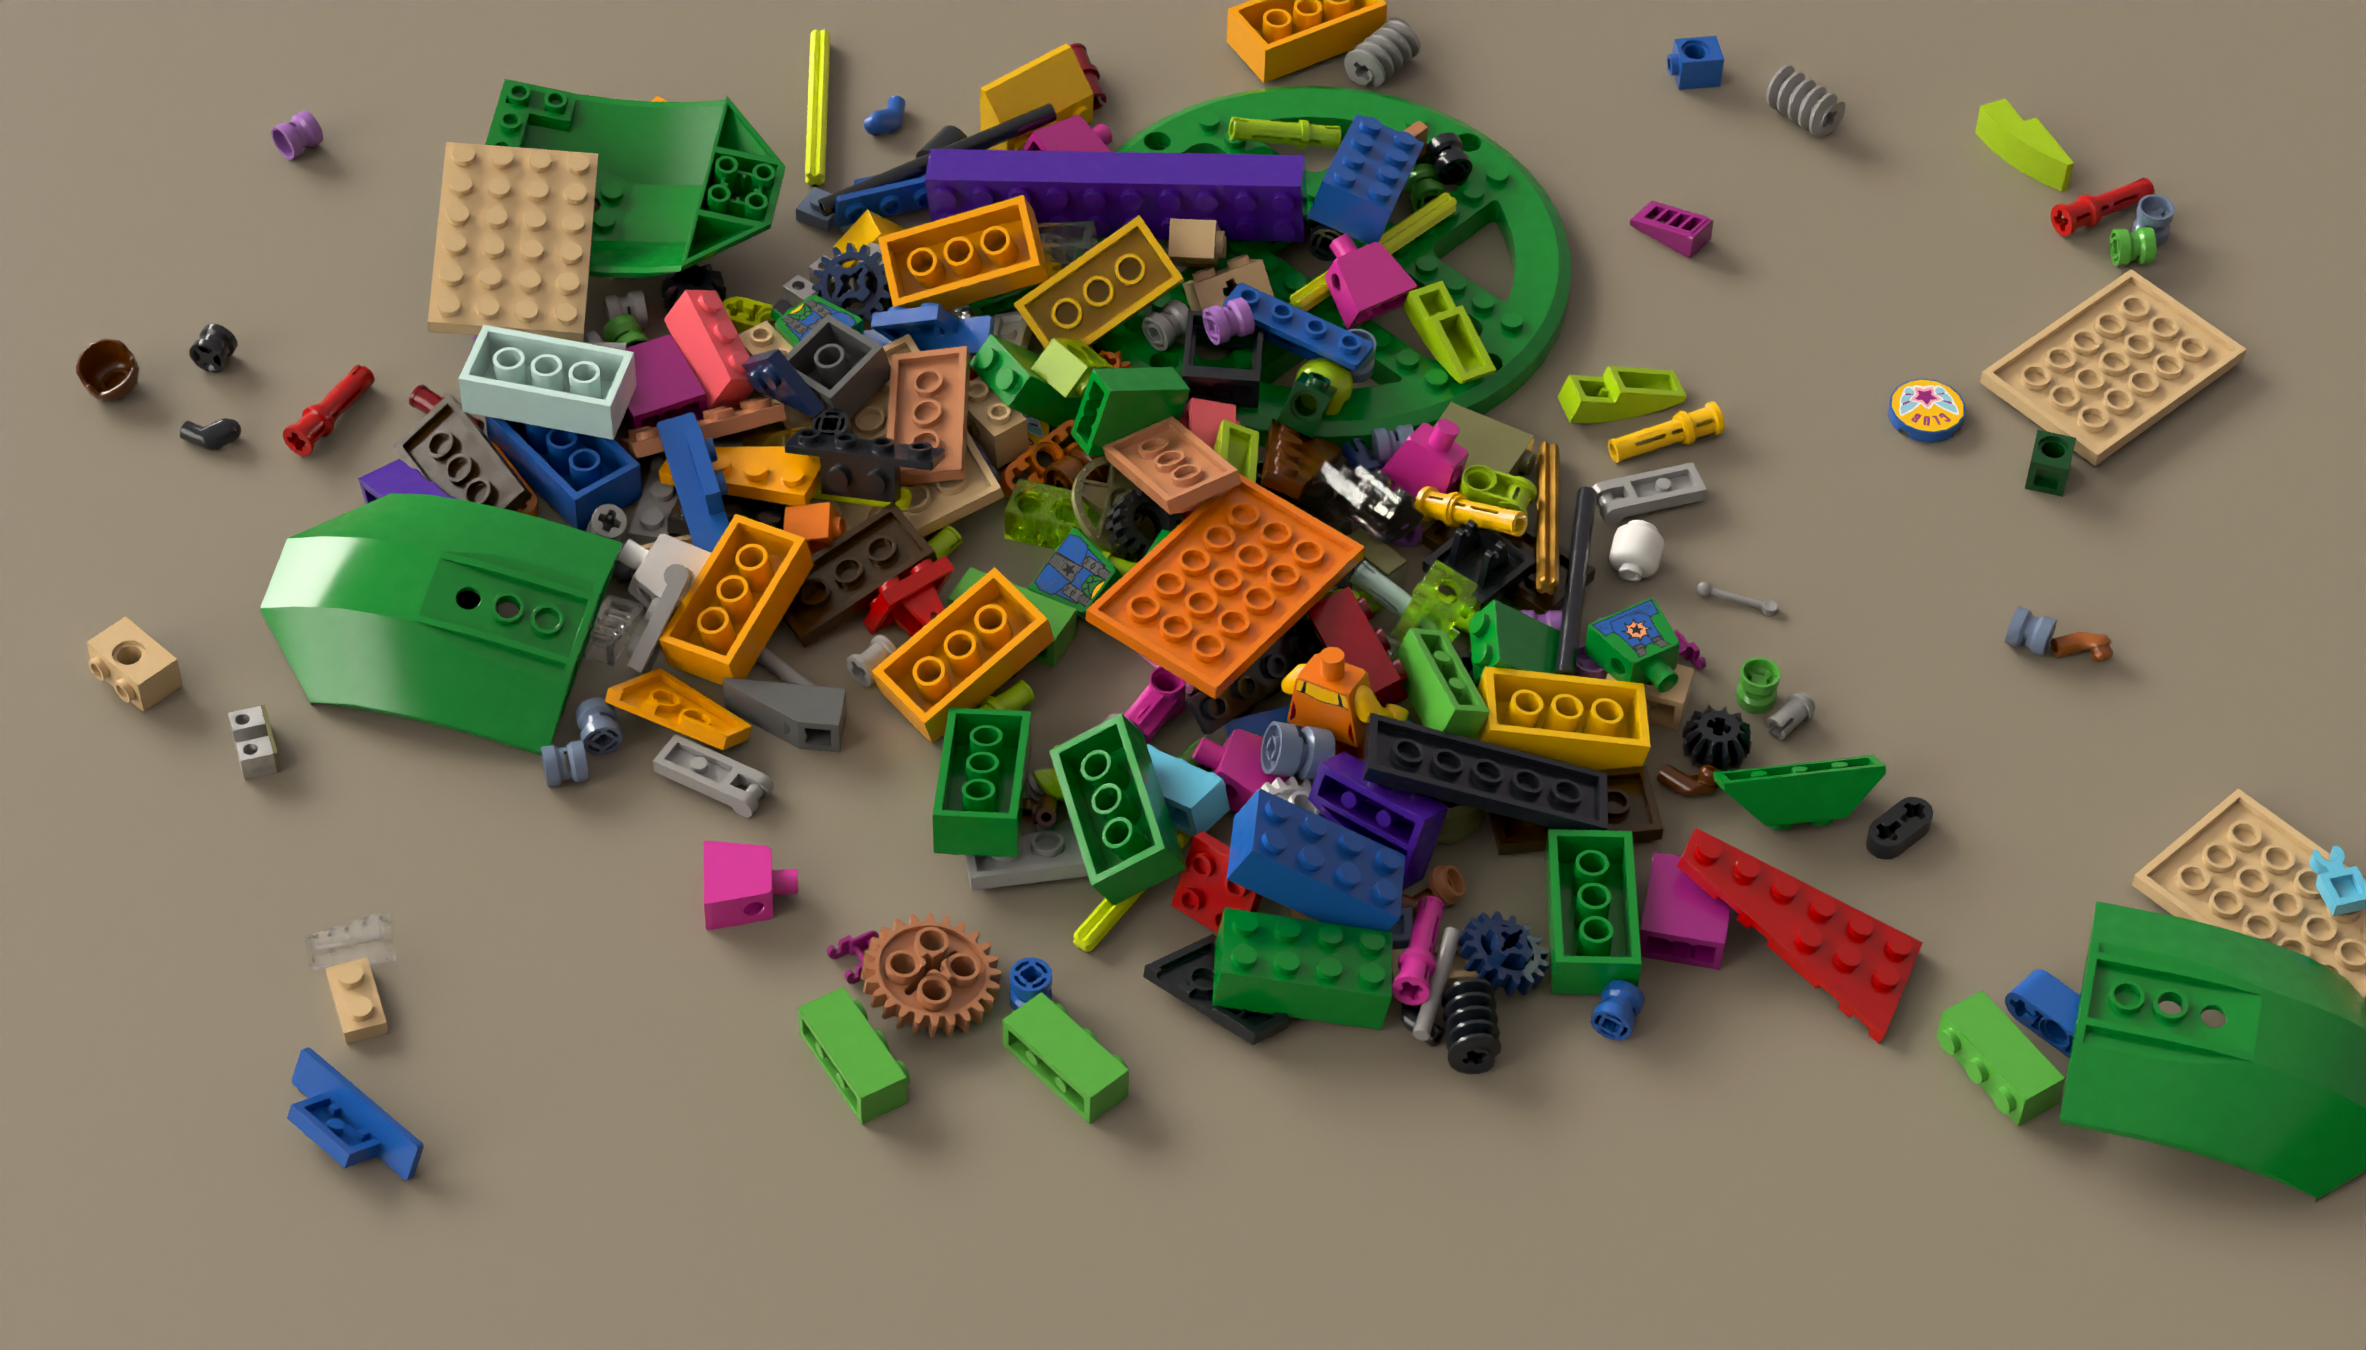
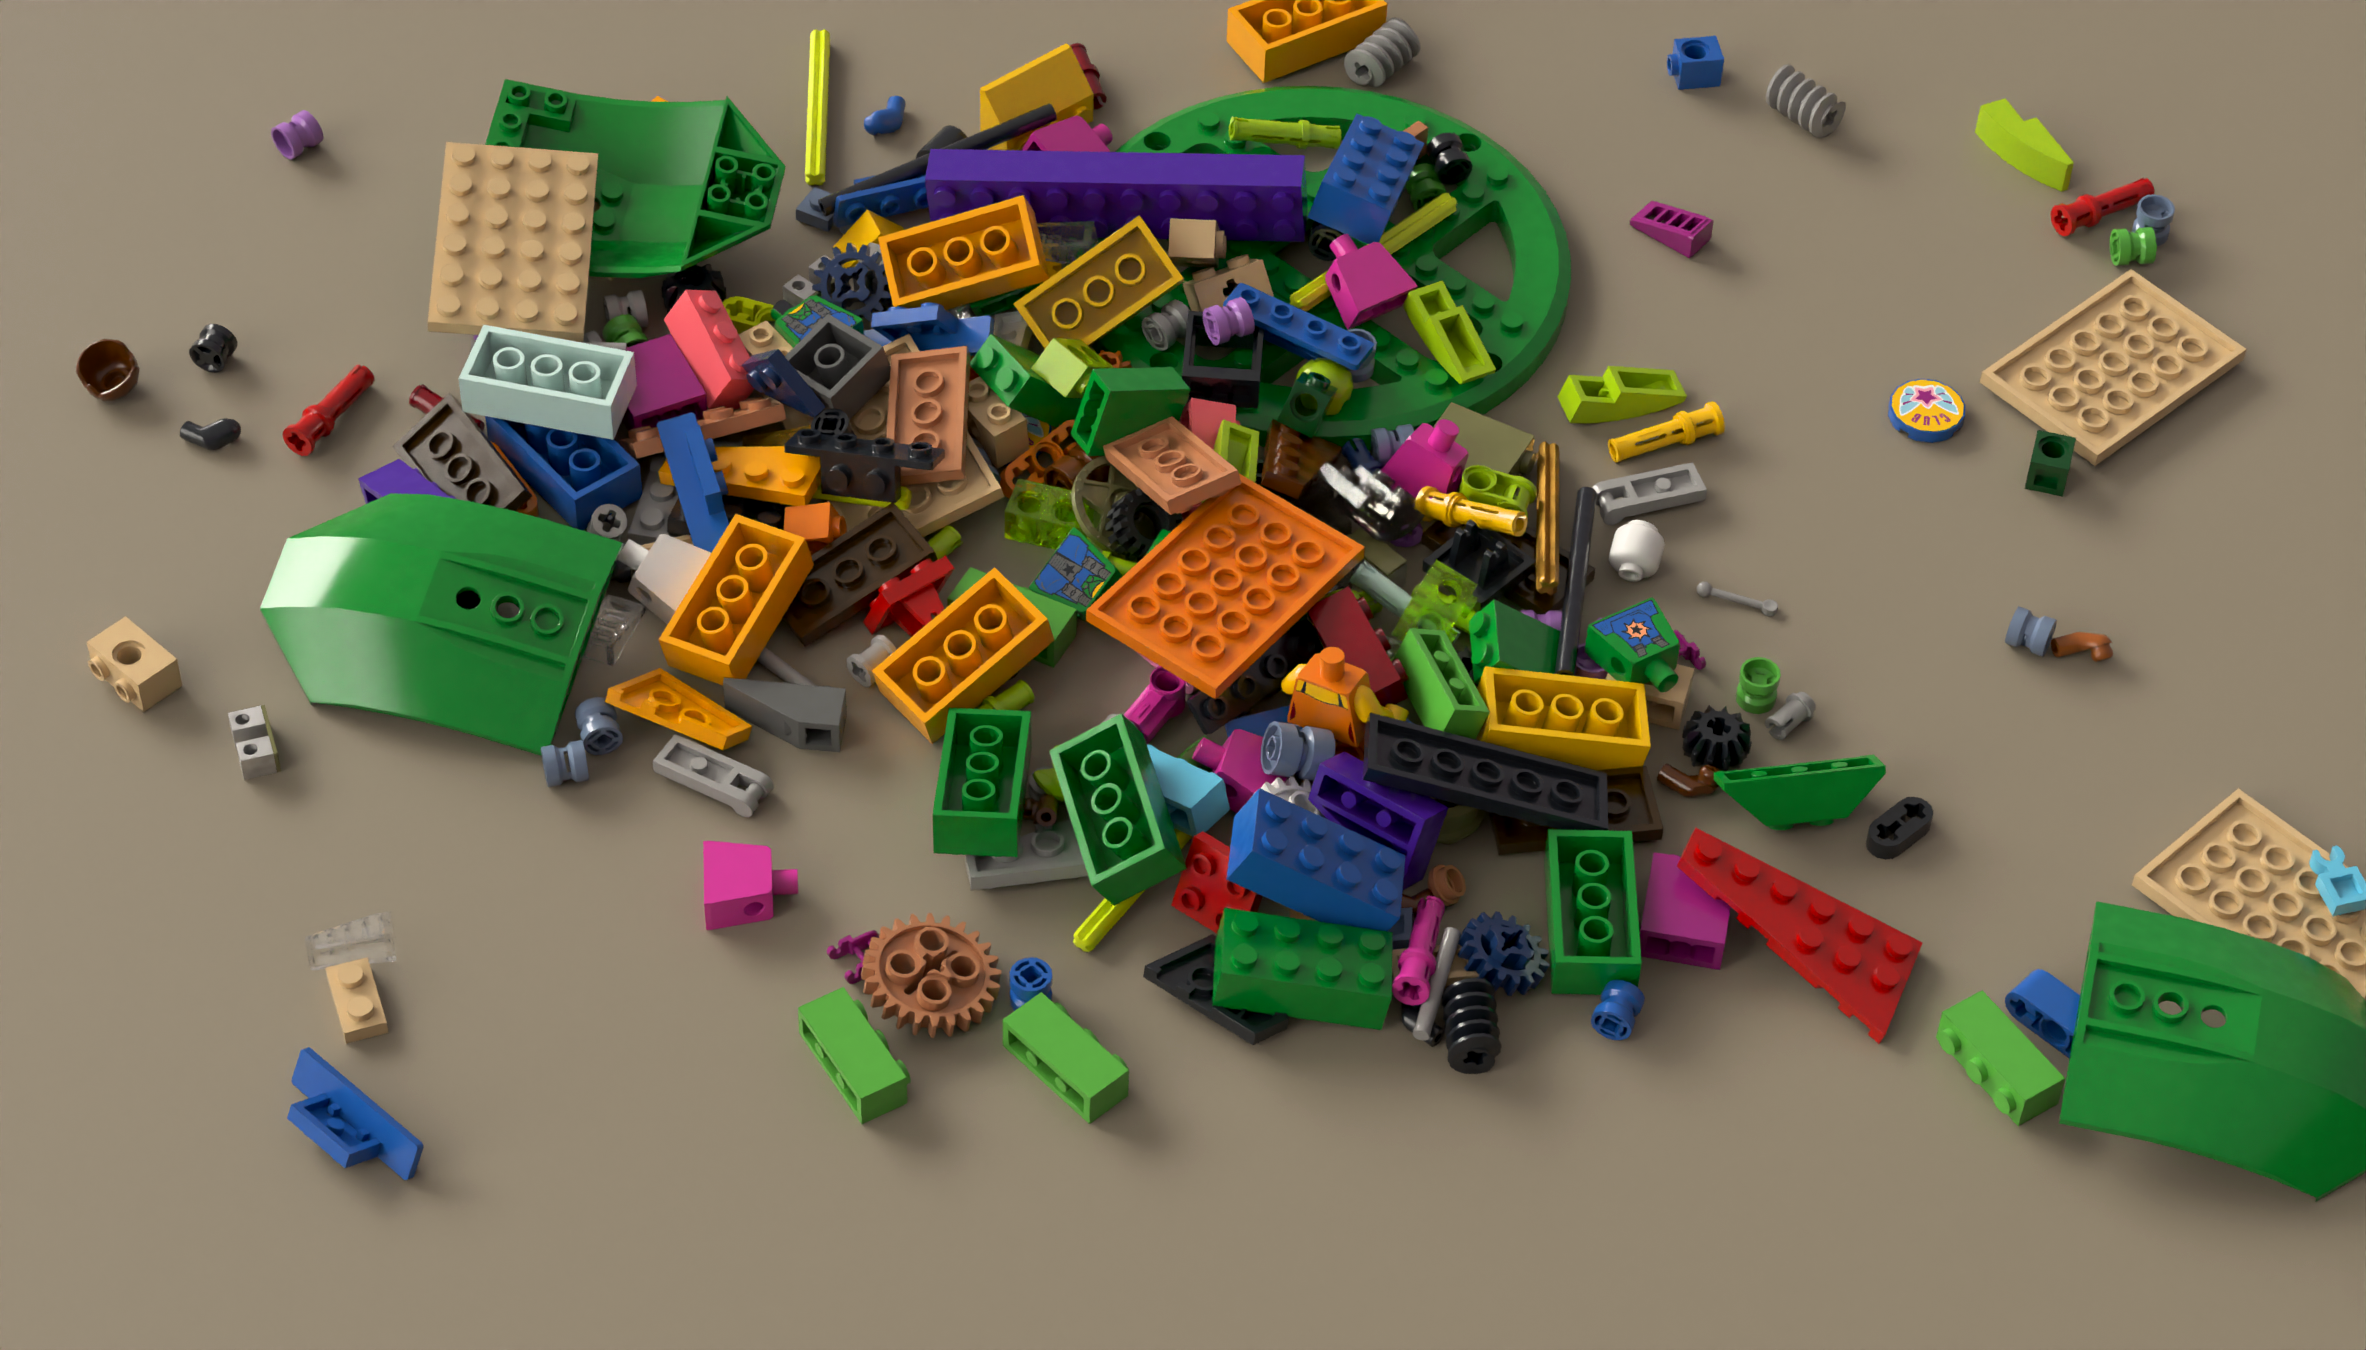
(646, 648): light grey plate -> none

